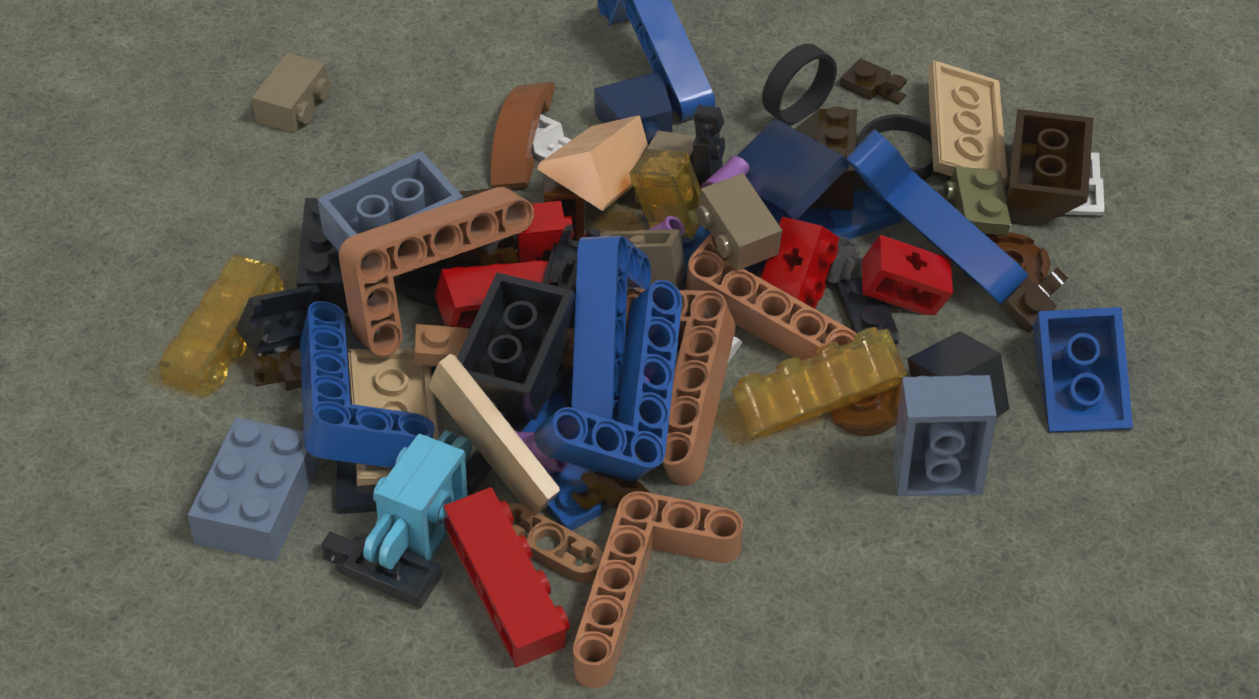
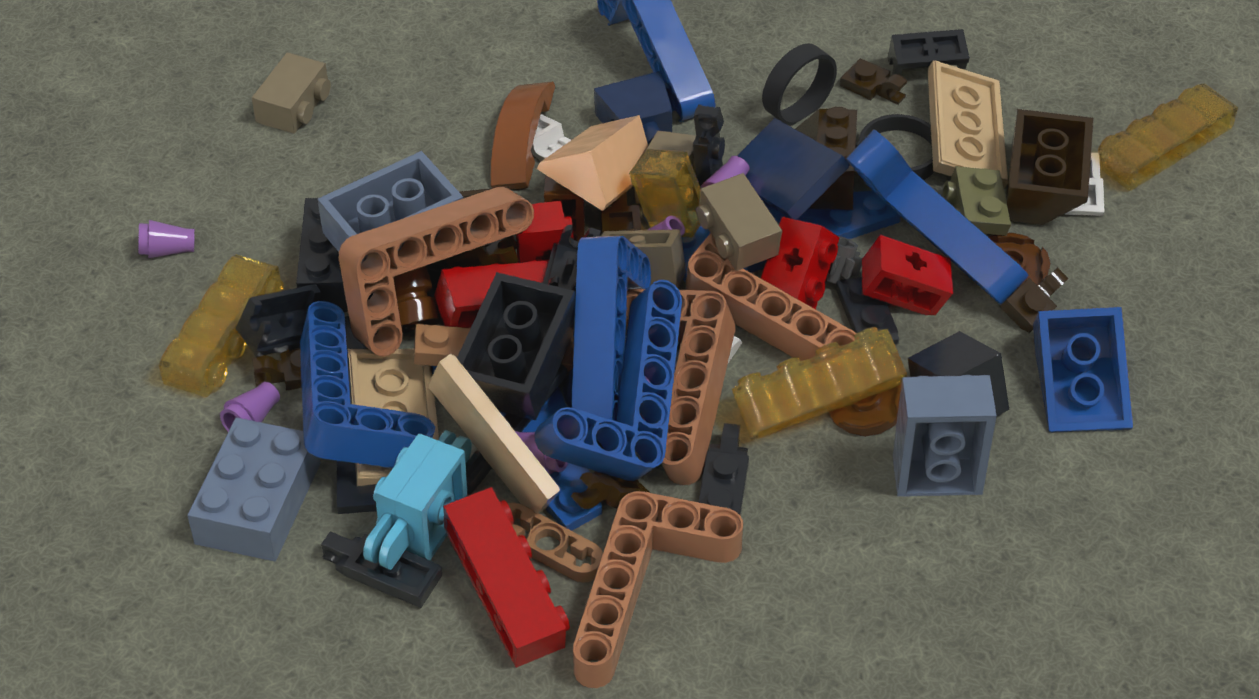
(164, 239): none -> medium lavender cone
(250, 405): none -> medium lavender cone
(412, 299): none -> reddish brown wheel
(620, 216): none -> dark brown plate
(725, 471): none -> black hinge
(921, 48): none -> black hinge
(1166, 136): none -> clear yellow brick

